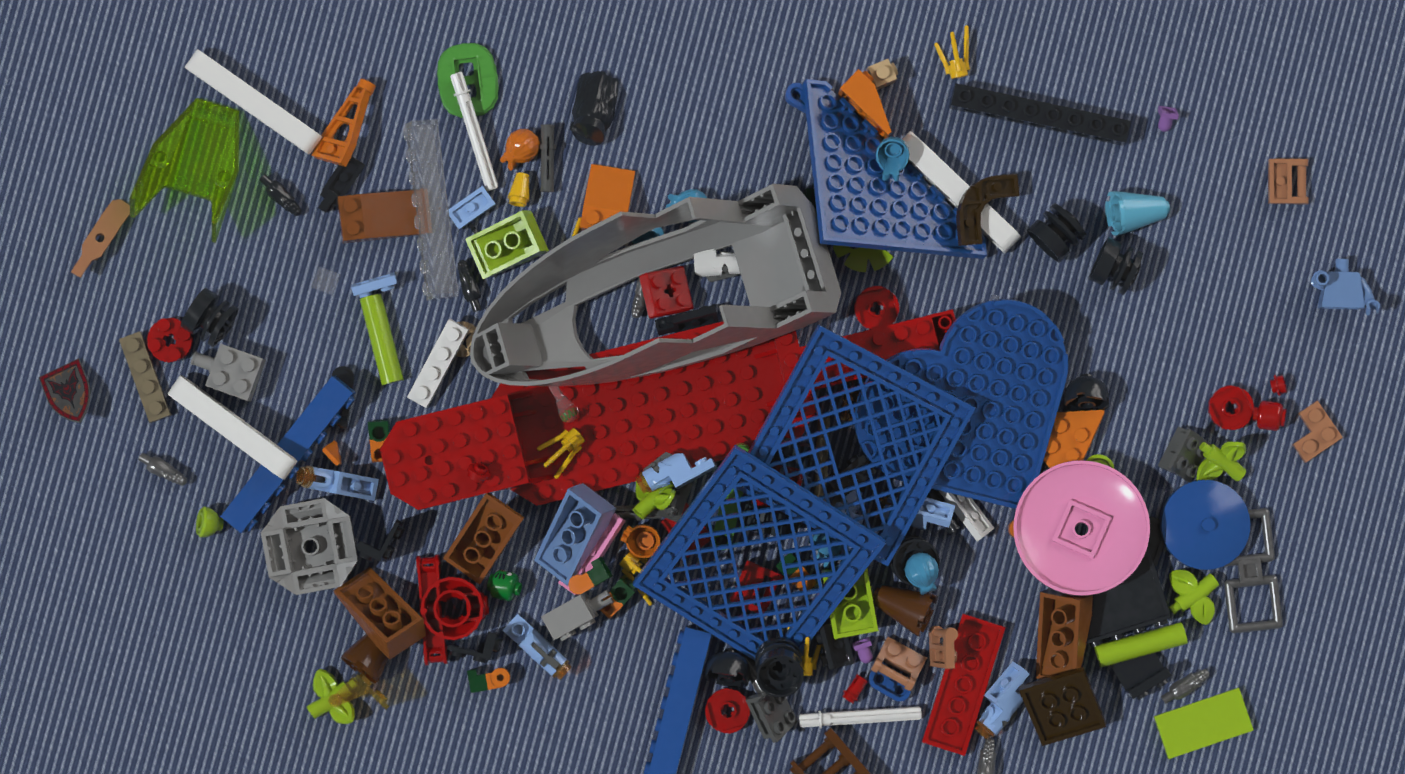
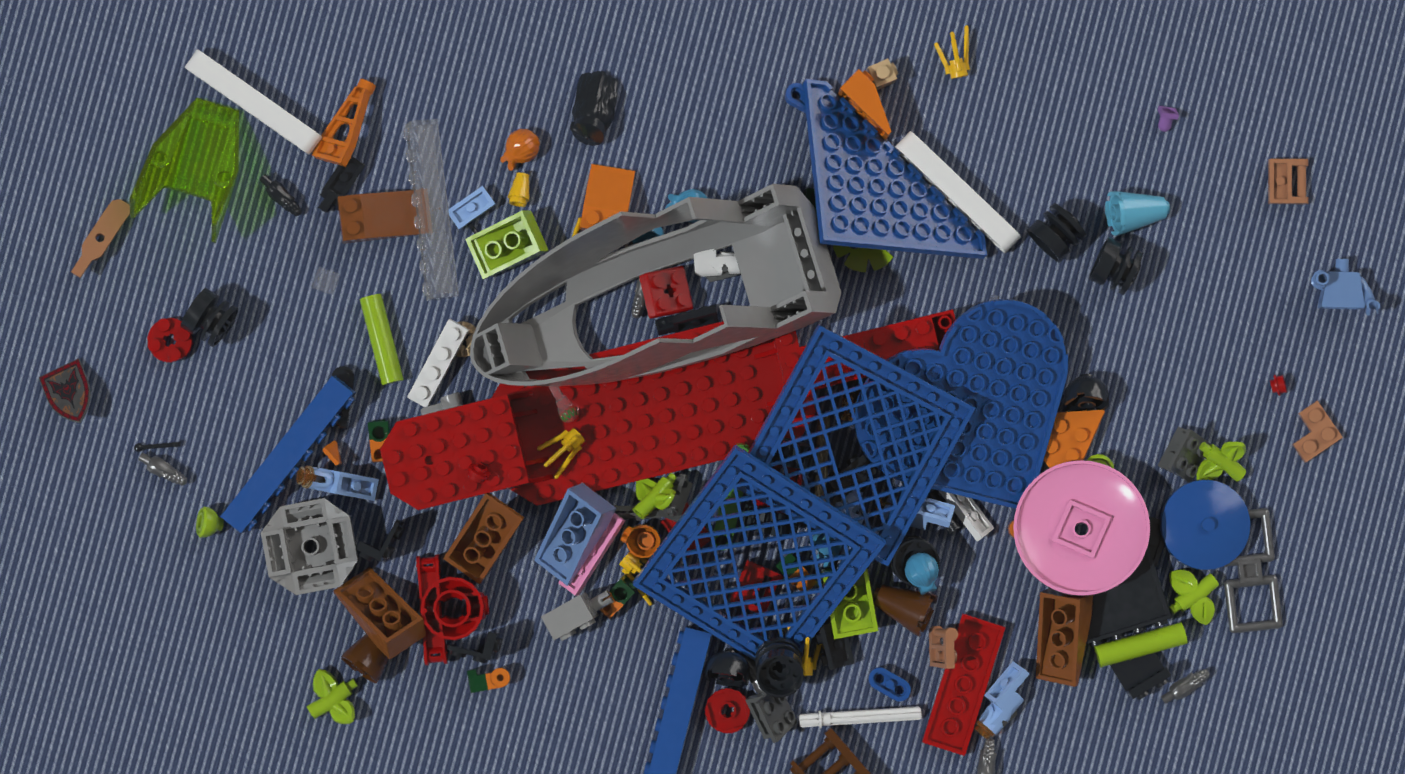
(139, 447): none -> black hinge
(145, 377): dark tan plate -> none
(231, 371): light grey brick -> none
(232, 427): white beam -> none
(355, 688): clear yellow plate -> none
(366, 287): light blue plate -> none
(446, 402): none -> light grey axle
(469, 285): black piece -> none
(474, 131): white axle -> none
(484, 77): bright green piece -> none
(504, 585): green head -> none
(537, 647): light blue plate -> none
(547, 131): dark grey pin -> none
(583, 582): leg -> none
(674, 469): light blue plate -> none
(854, 689): red pin -> none
(863, 649): medium lavender piece -> none
(883, 297): red plate -> none
(892, 157): dark azure piece -> none
(900, 658): nougat plate -> none
(974, 200): dark brown plate -> none
(1039, 114): black brick -> none
(1062, 706): dark brown plate -> none
(1203, 723): lime tile -> none
(1234, 395): red plate -> none
(1270, 415): red head -> none

